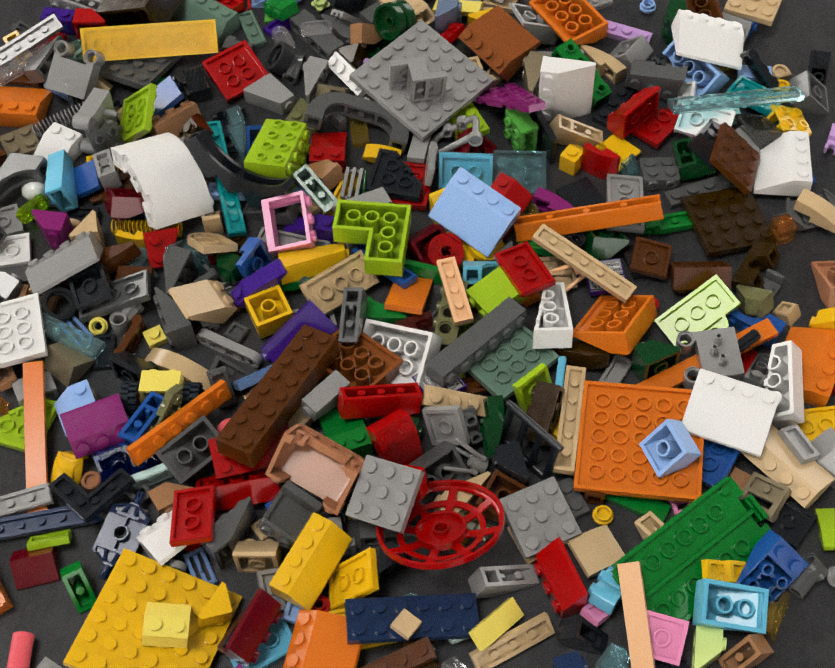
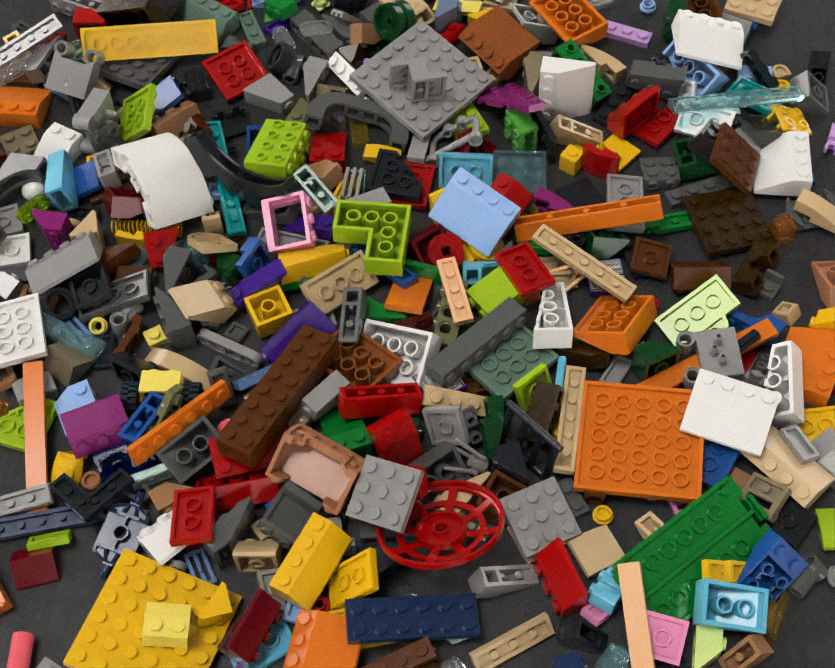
(58, 116): light grey piece -> none
(64, 16): dark purple brick -> none
(78, 586): green slope -> none
(237, 130): clear light blue slope -> none
(405, 624): tan tile -> none
(430, 163): light grey tile -> none
(496, 624): light yellow tile -> none
(629, 166): clear light blue slope -> none
(632, 49): light grey slope -> none
(640, 505): green tile -> none
(669, 448): light blue slope -> none
(754, 300): olive slope -> none

